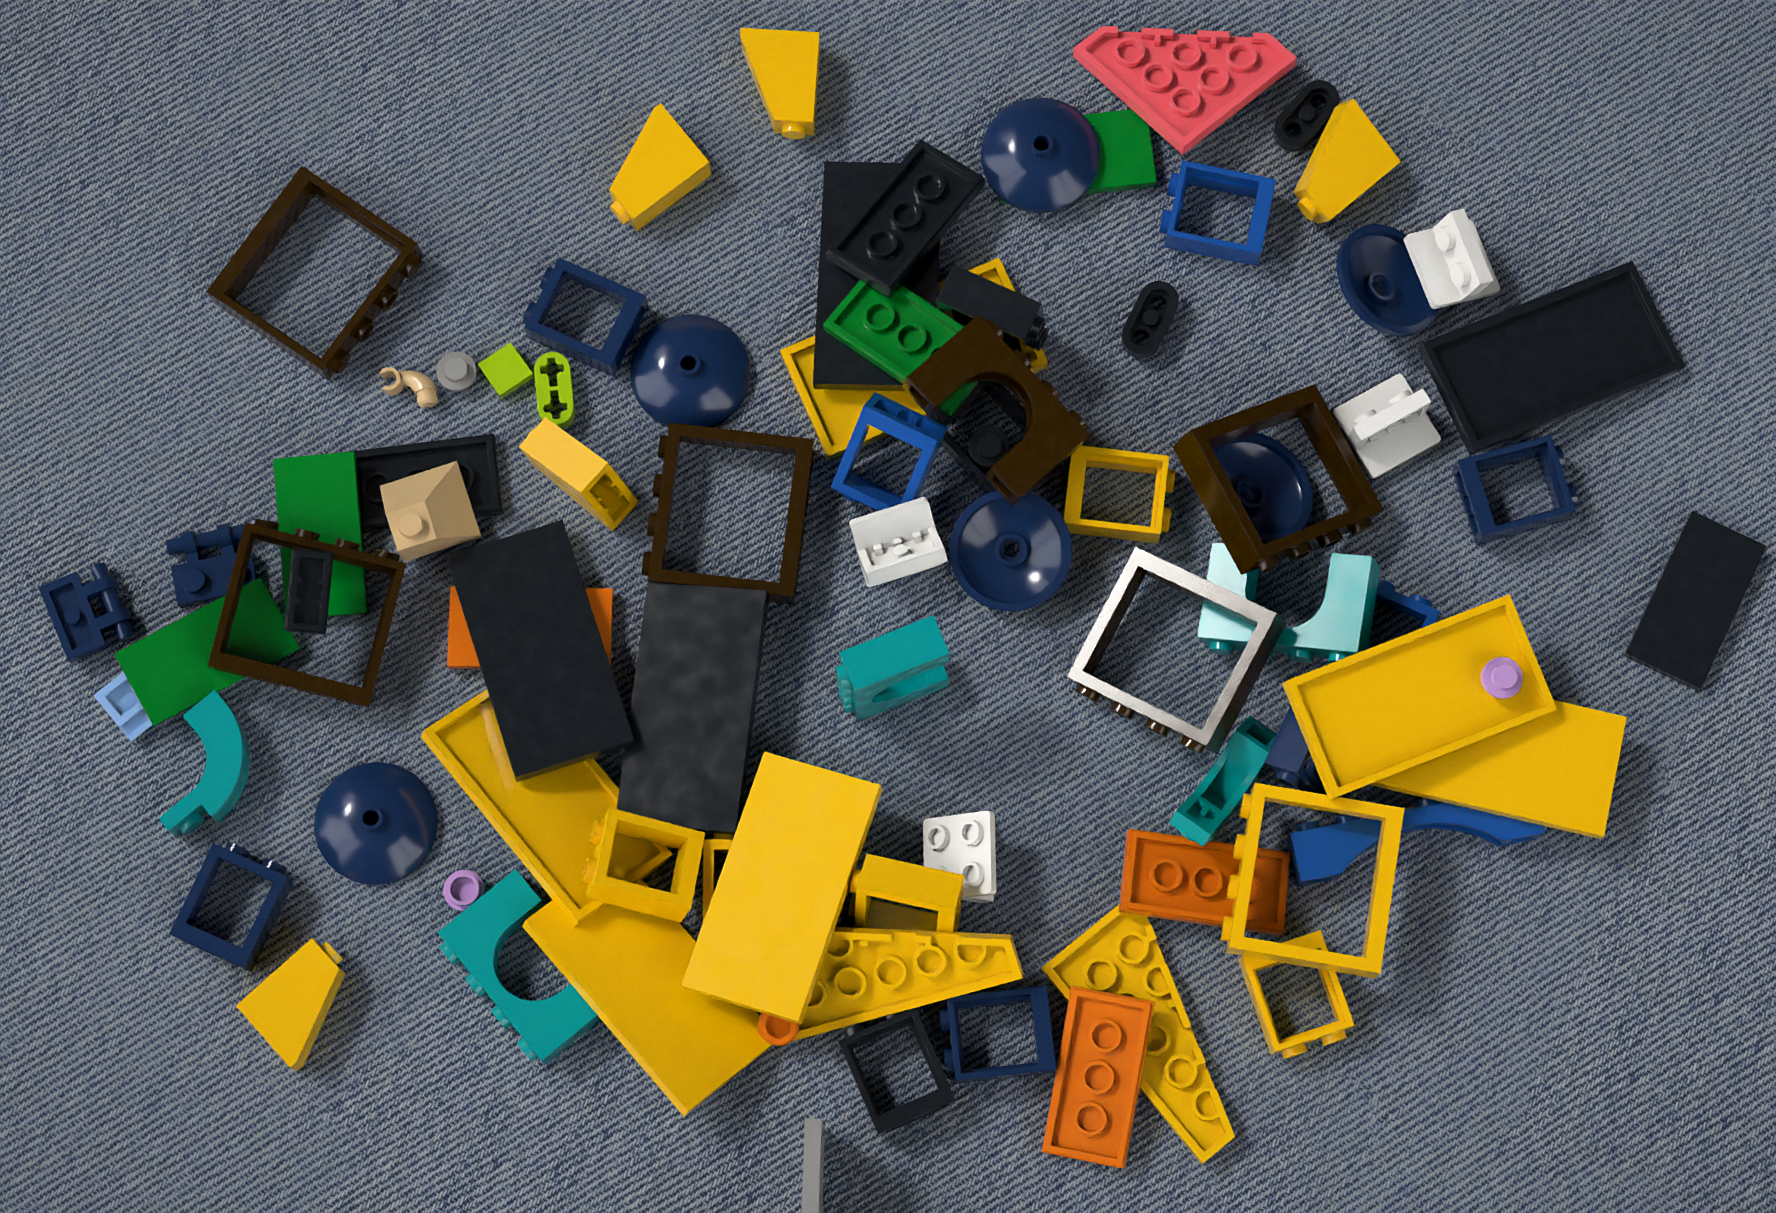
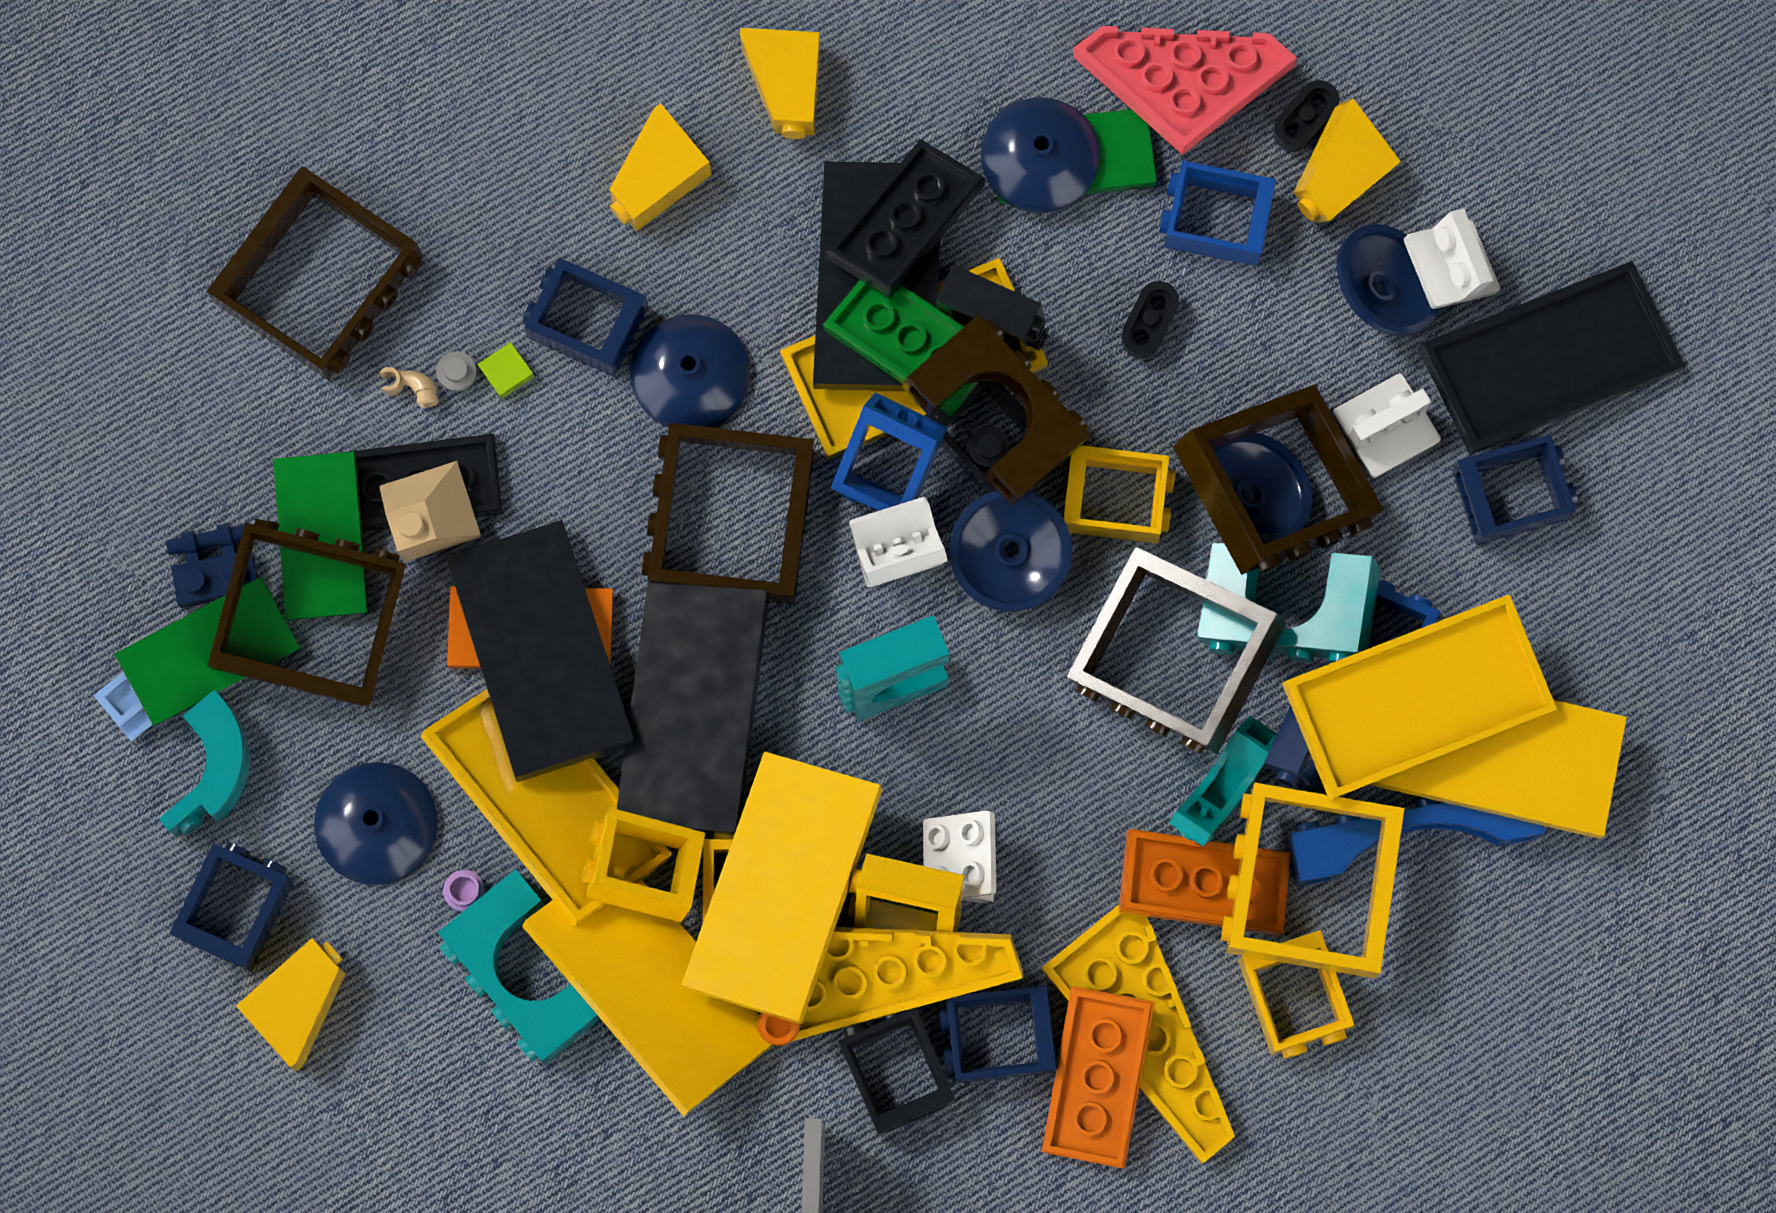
(74, 615): dark blue plate -> none
(309, 591): black plate -> none
(564, 389): lime beam -> none
(579, 473): yellow slope -> none
(1501, 677): lavender plate -> none
(1695, 601): black tile -> none

